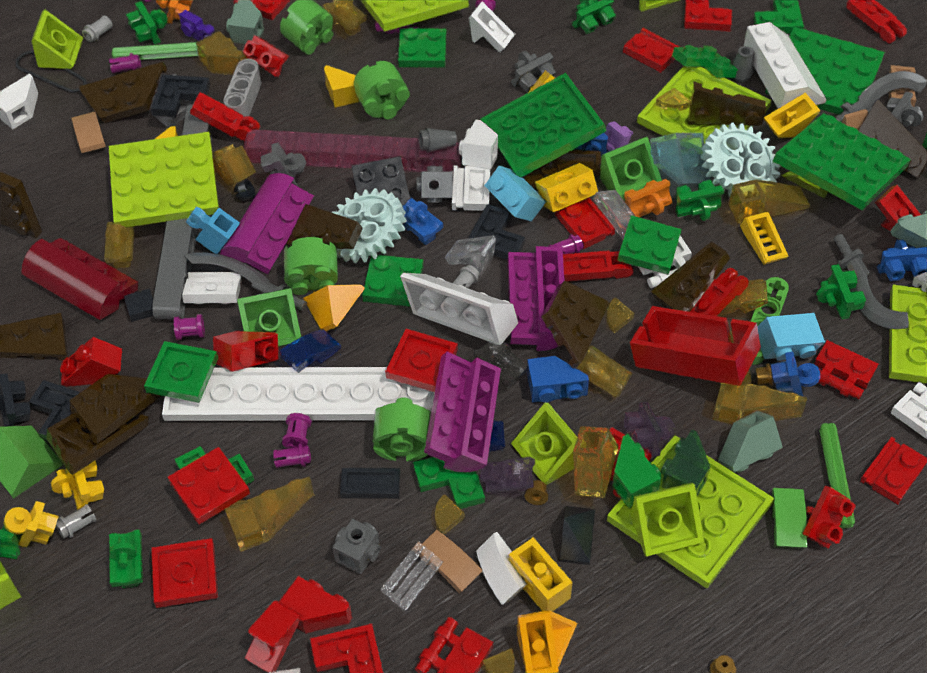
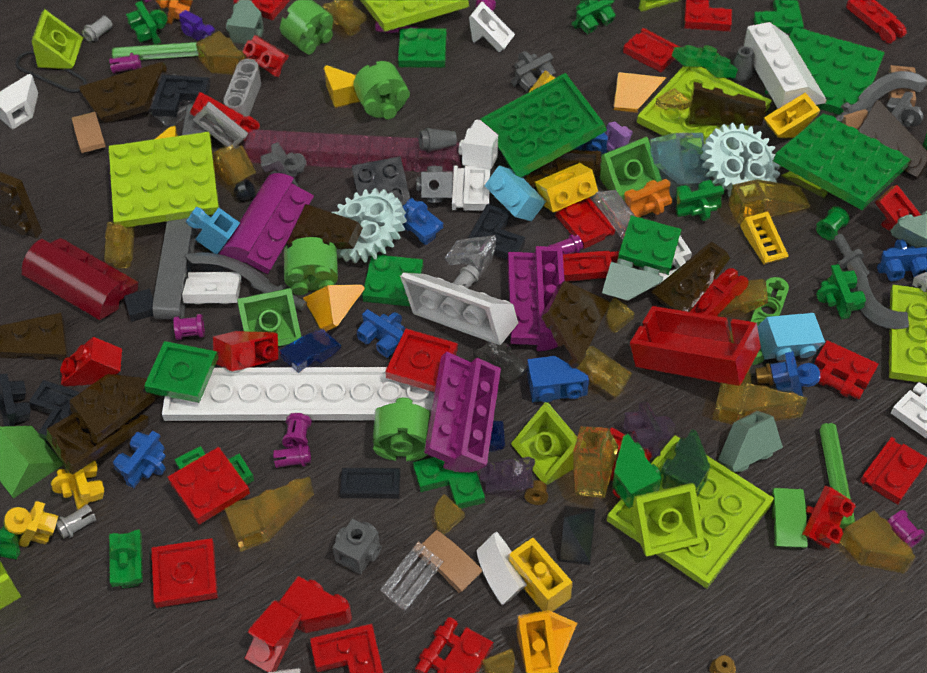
(144, 461): none -> blue hips
(221, 125): none -> light grey tile
(384, 328): none -> blue hips
(629, 282): none -> sand green slope
(634, 90): none -> light orange slope
(829, 227): none -> green bush
(876, 545): none -> clear yellow slope
(905, 529): none -> magenta bush

